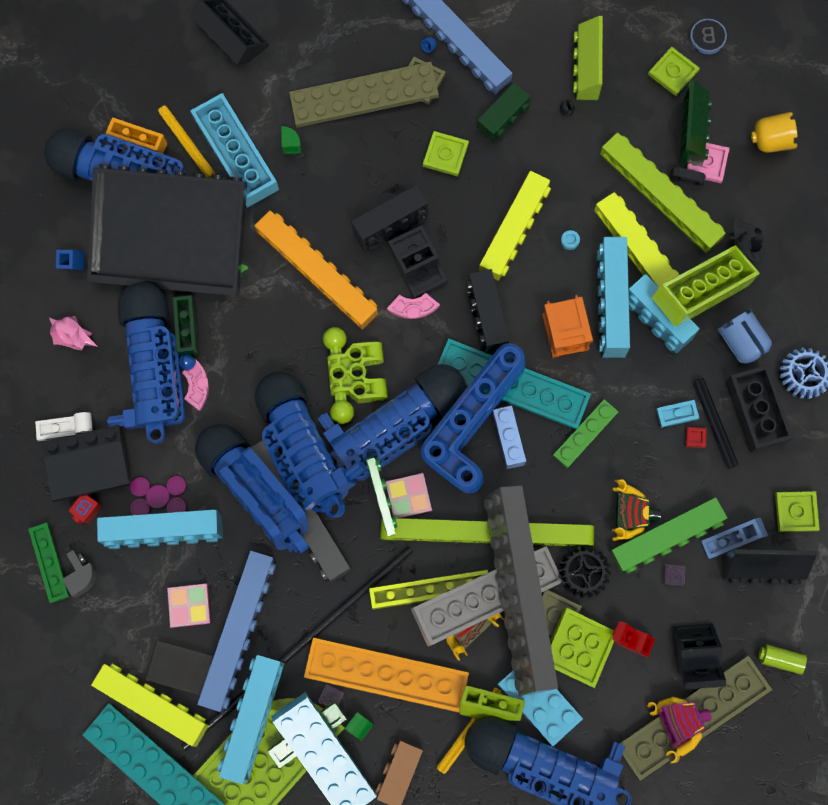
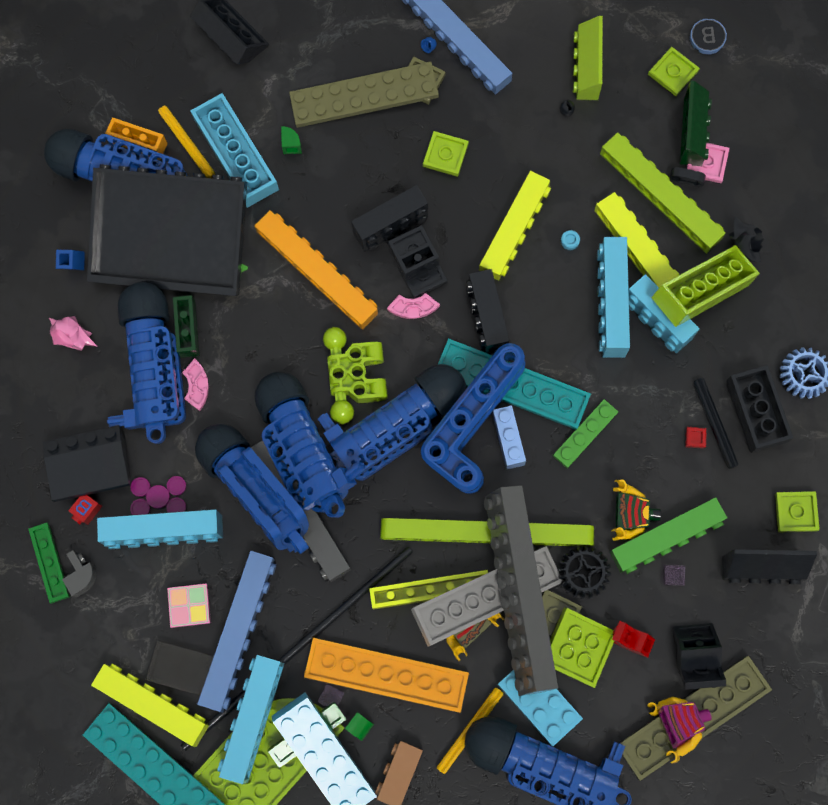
(63, 427): white plate -> none
(187, 362): blue hinge -> none
(379, 486): plate -> none
(409, 496): tile -> none
(483, 703): lime slope -> none
(504, 112): dark green brick -> none
(567, 327): orange container -> none
(677, 413): medium azure plate -> none
(734, 538): medium blue slope -> none
(745, 337): medium blue cylinder -> none
(775, 133): yellow cylinder -> none
(783, 659): lime brick -> none

